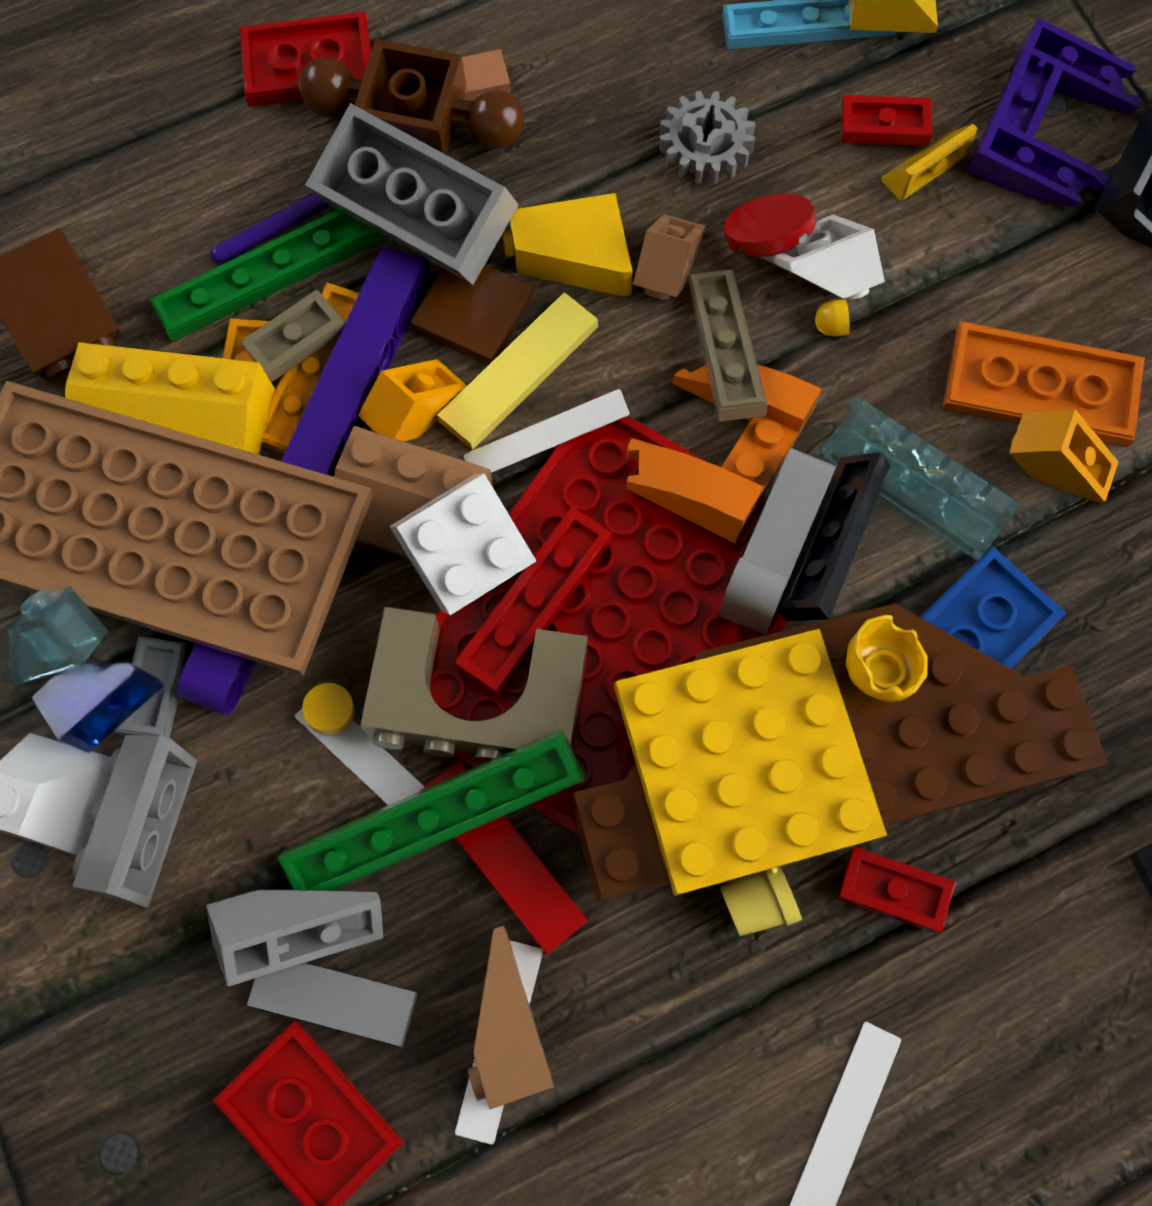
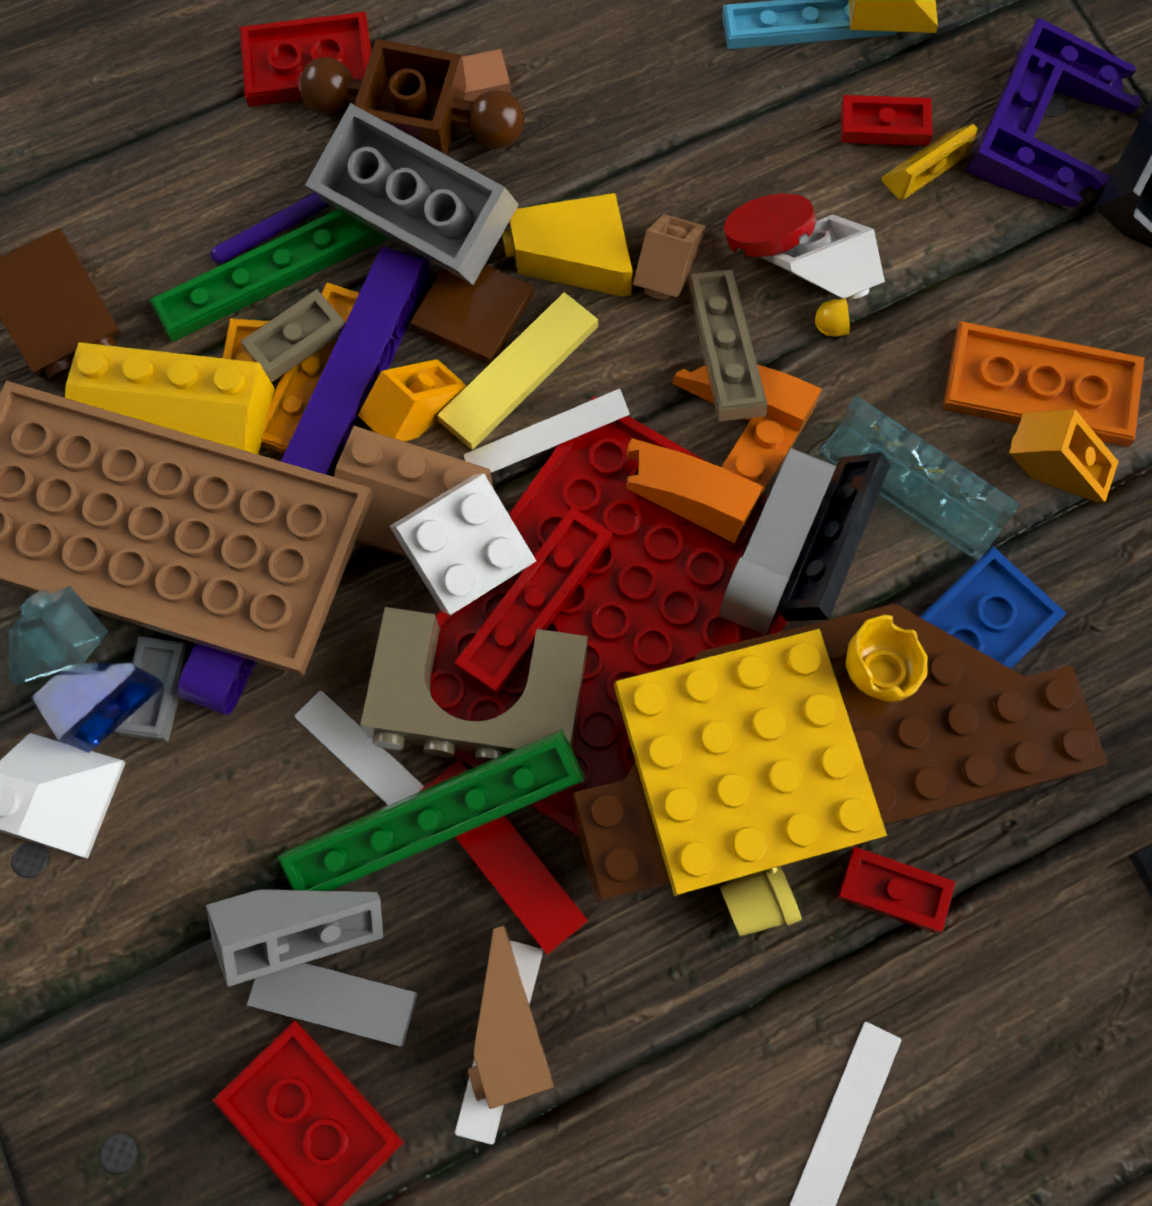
(134, 819): light grey slope -> none
(328, 709): yellow tile -> none
(726, 146): light grey gear -> none

